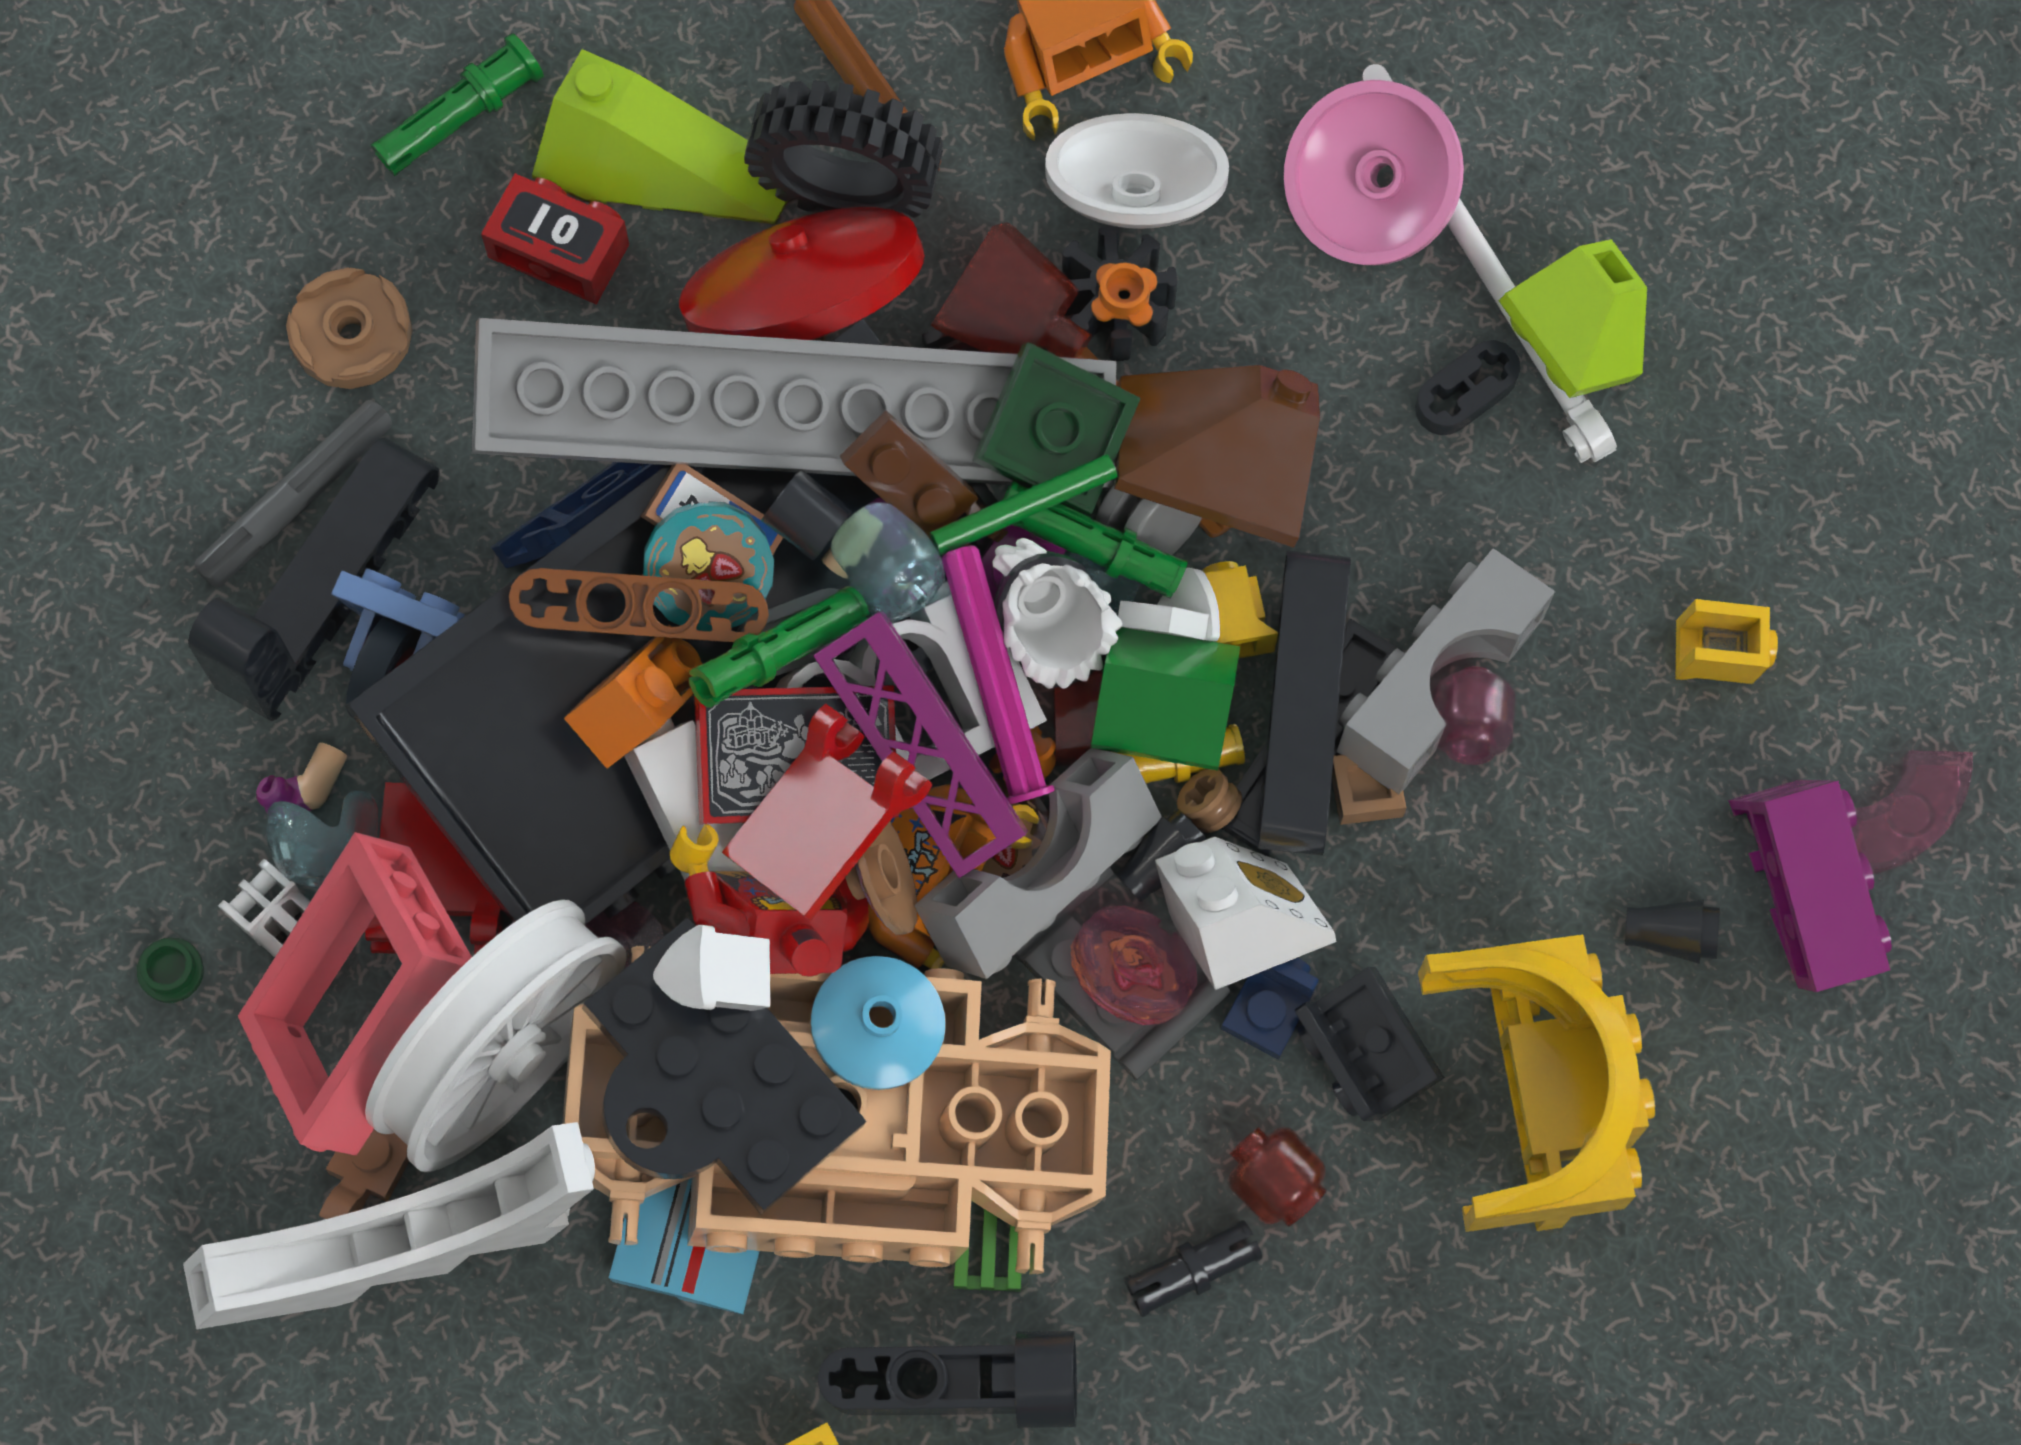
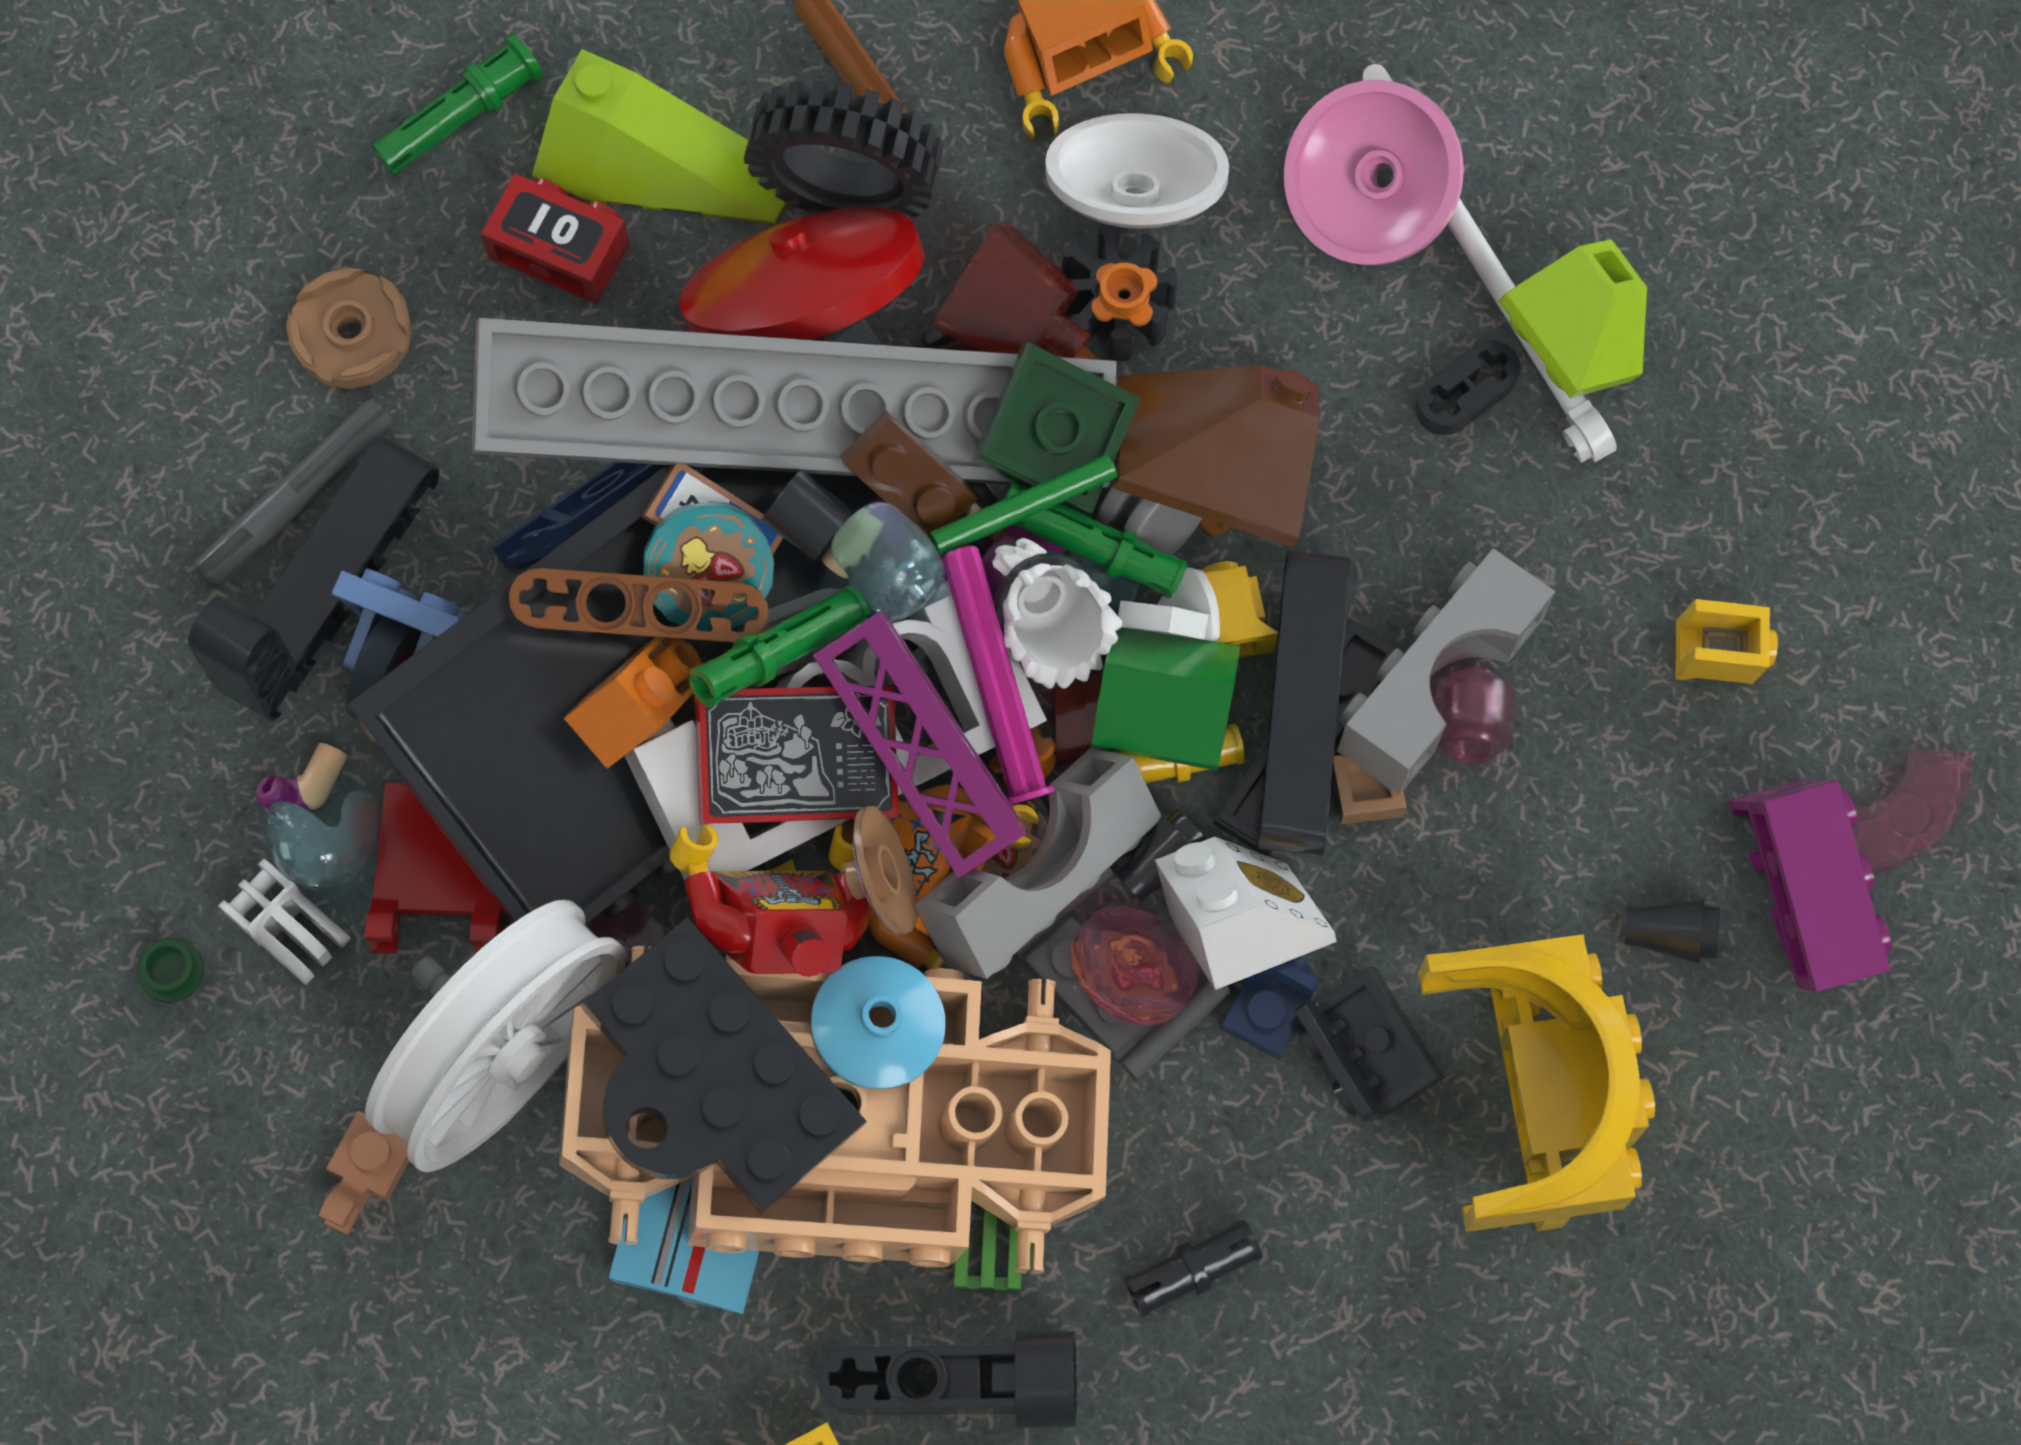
(364, 882): coral window -> none
(421, 1235): white arch -> none
(716, 970): white tile -> none
(822, 816): flag -> none
(1209, 800): medium nougat bush -> none
(1277, 1175): clear red head -> none

